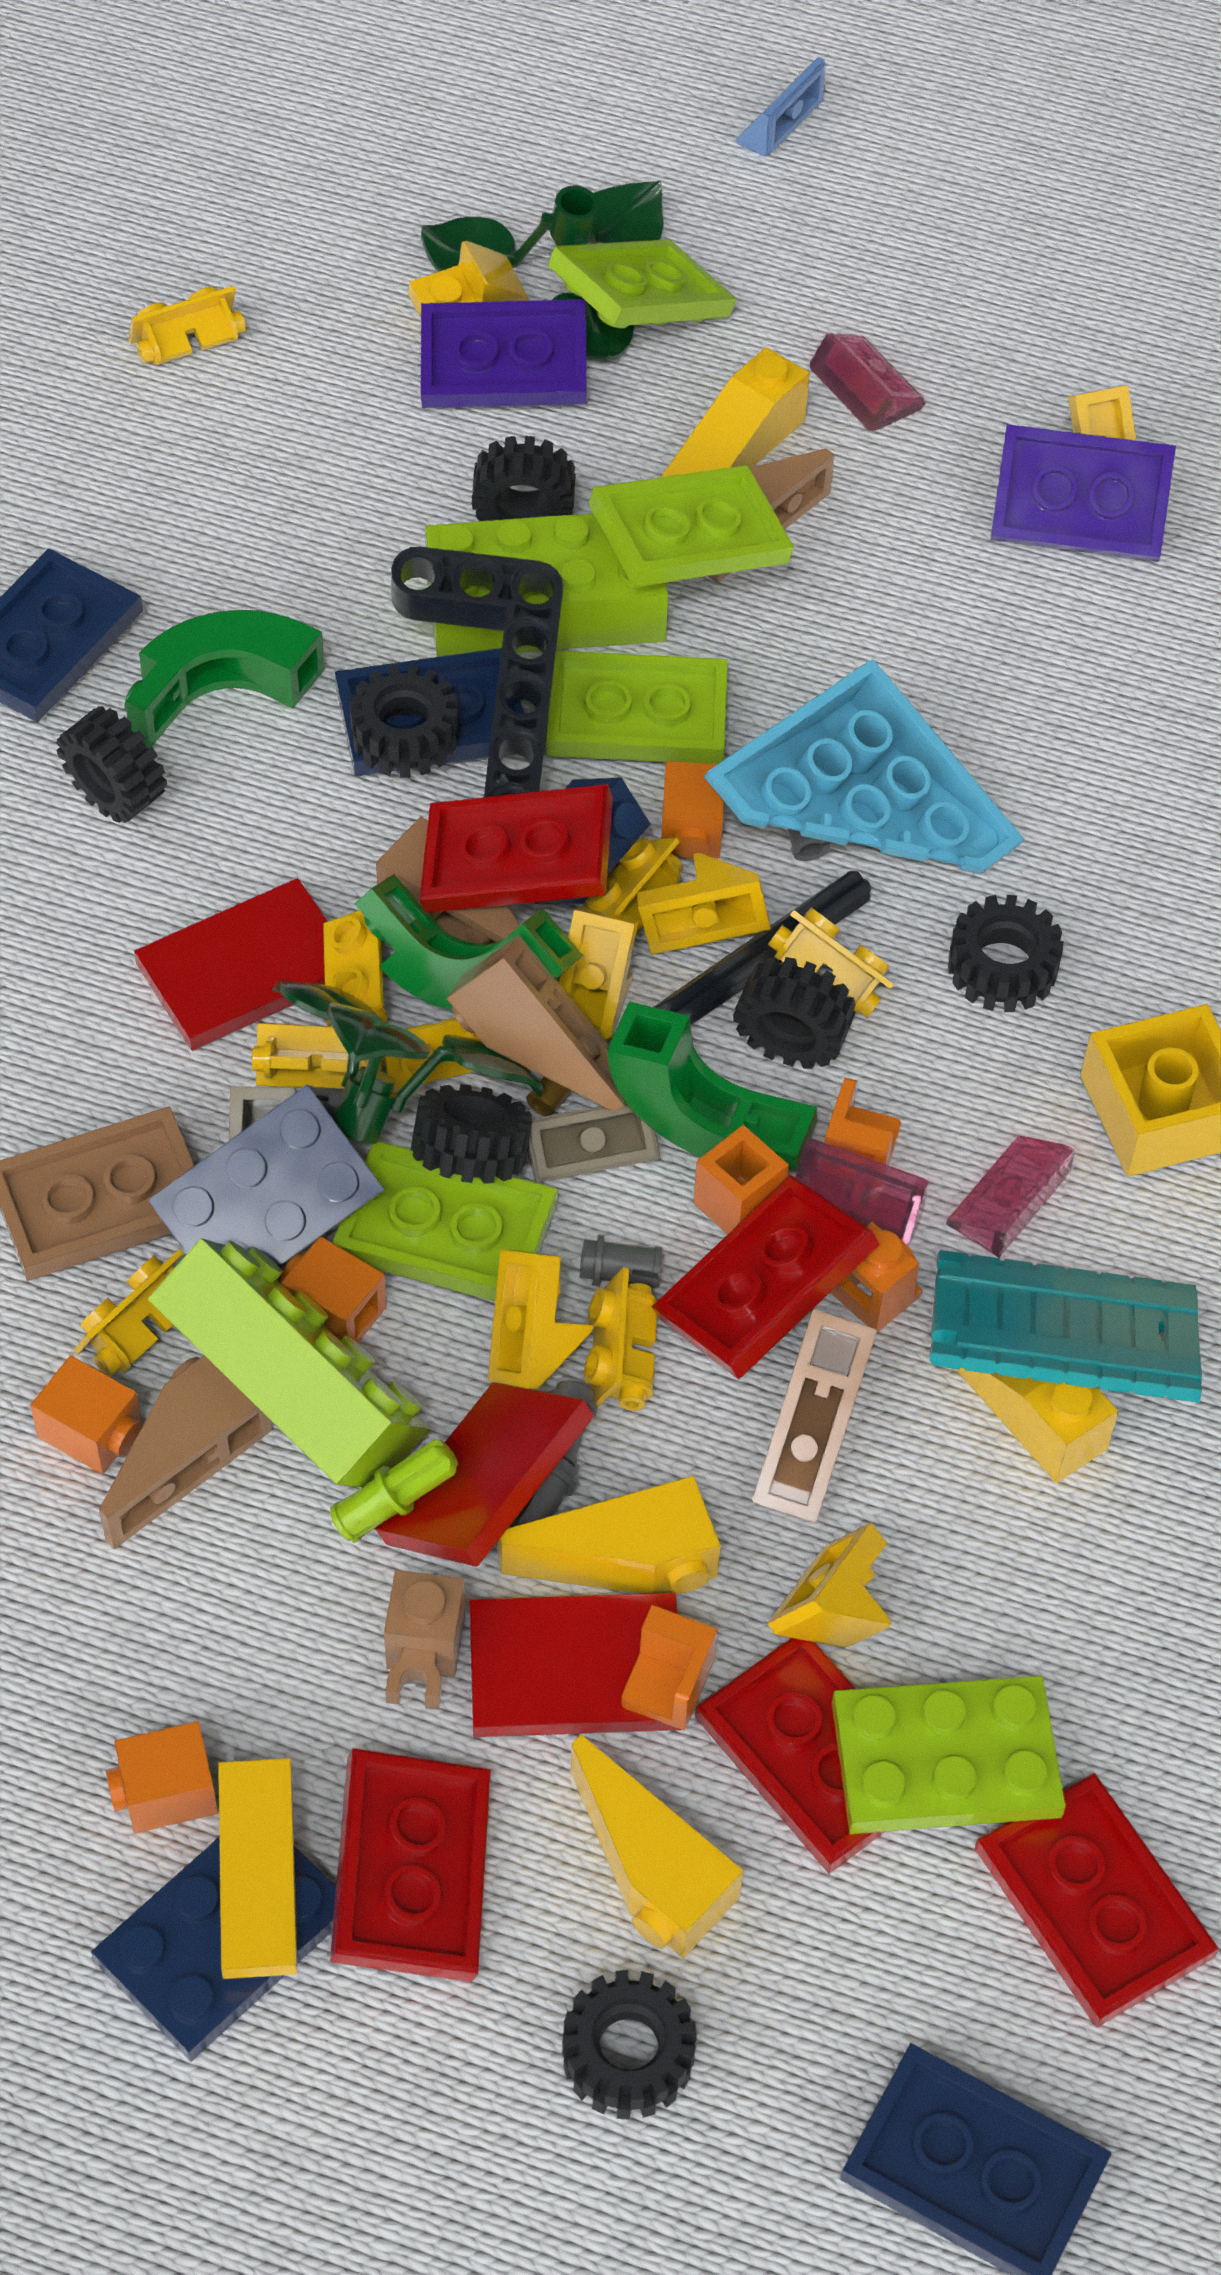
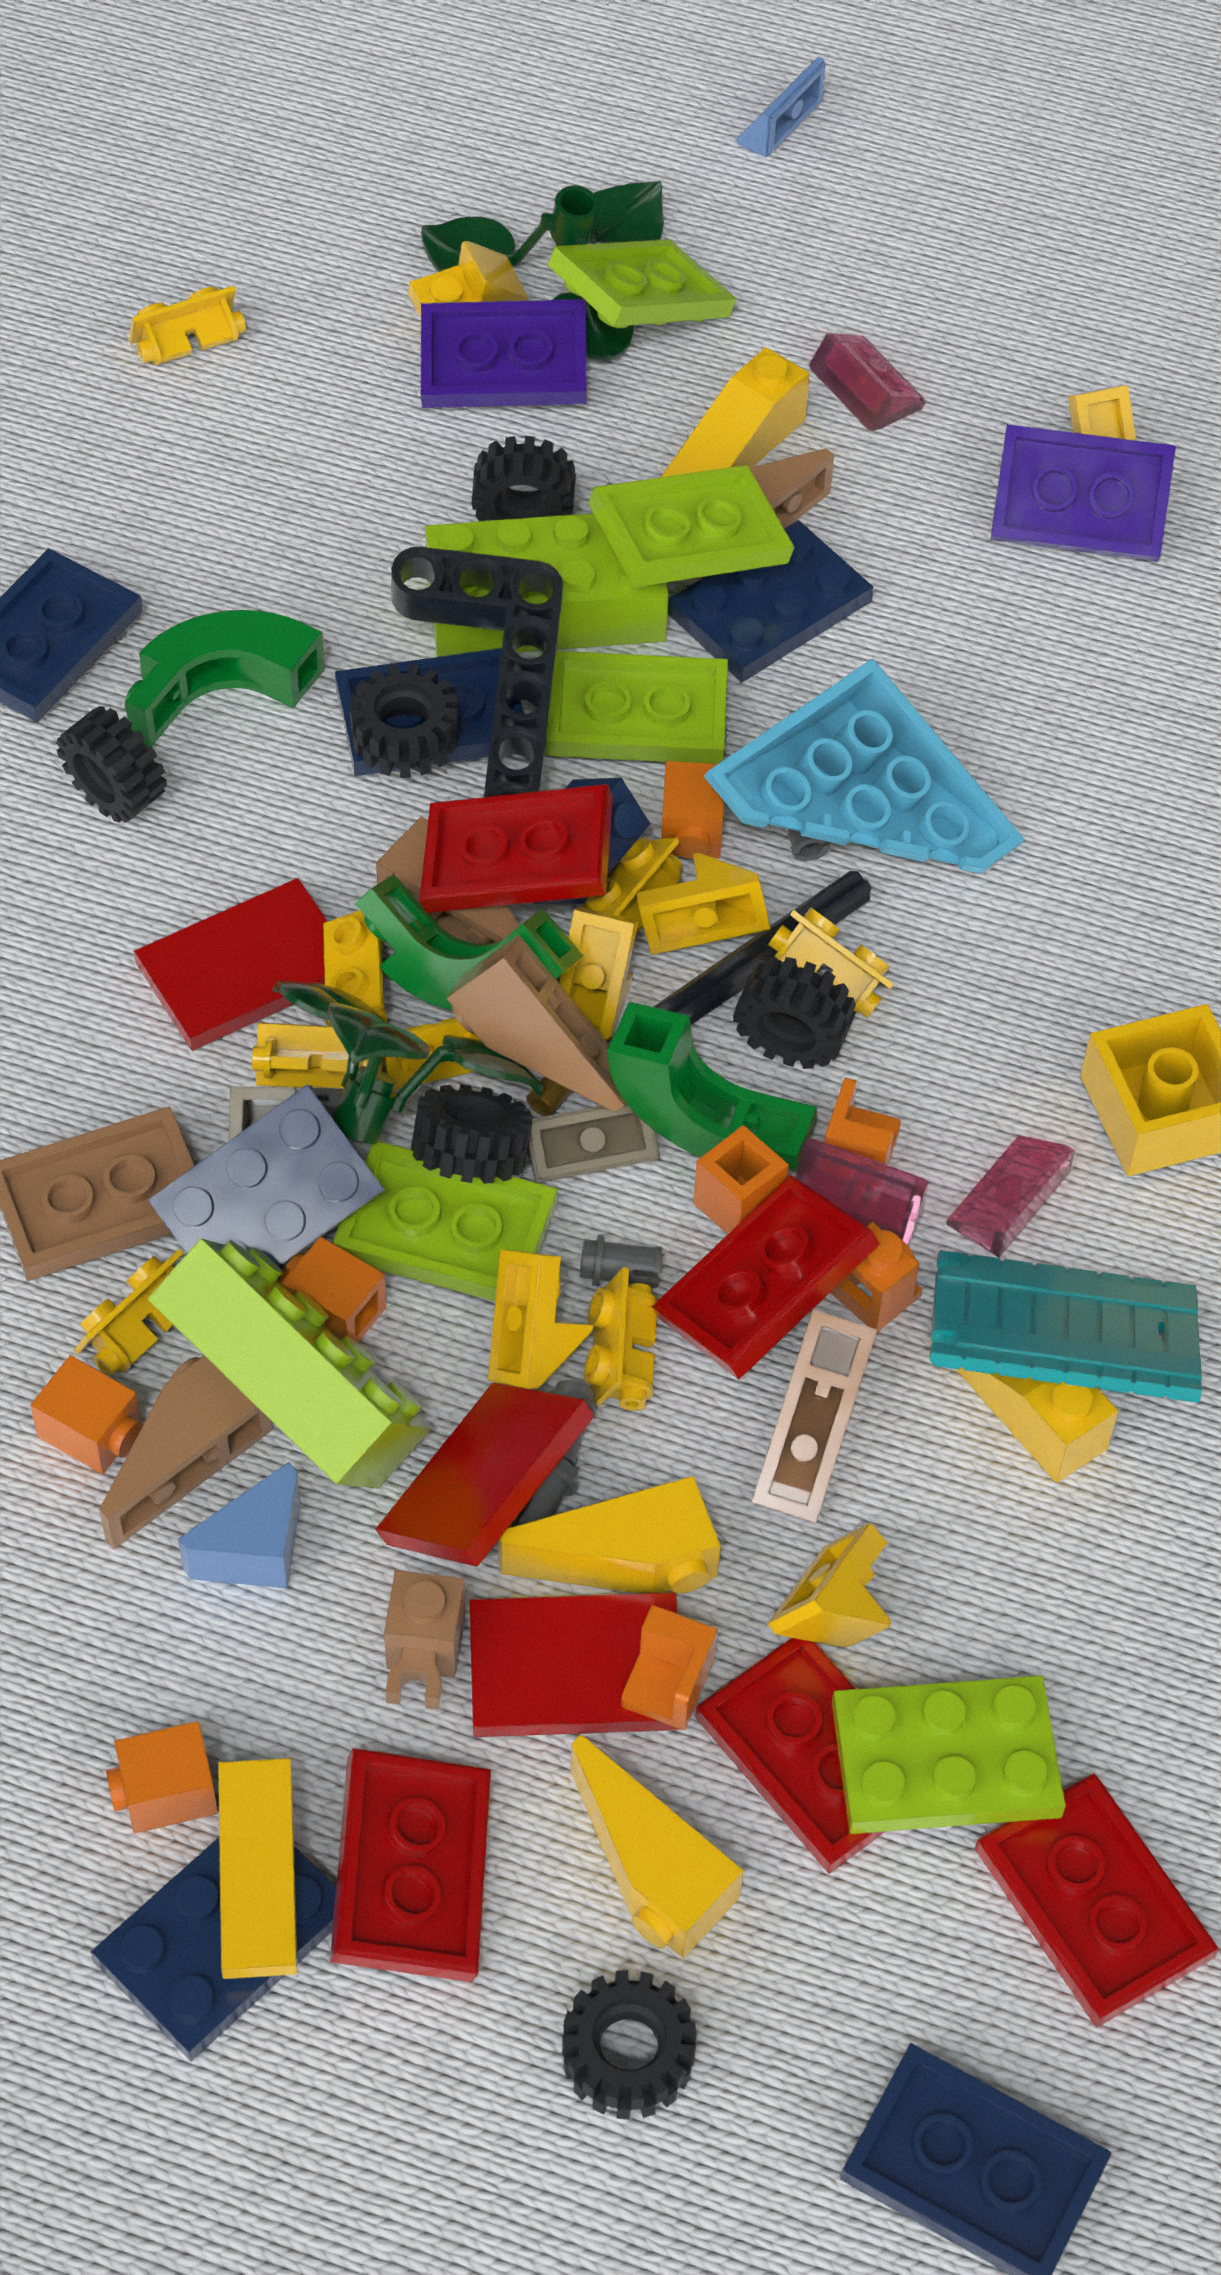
(249, 1537): none -> medium blue slope
(393, 1490): lime axle -> none
(771, 610): none -> dark blue plate
(1012, 926): black tyre -> none

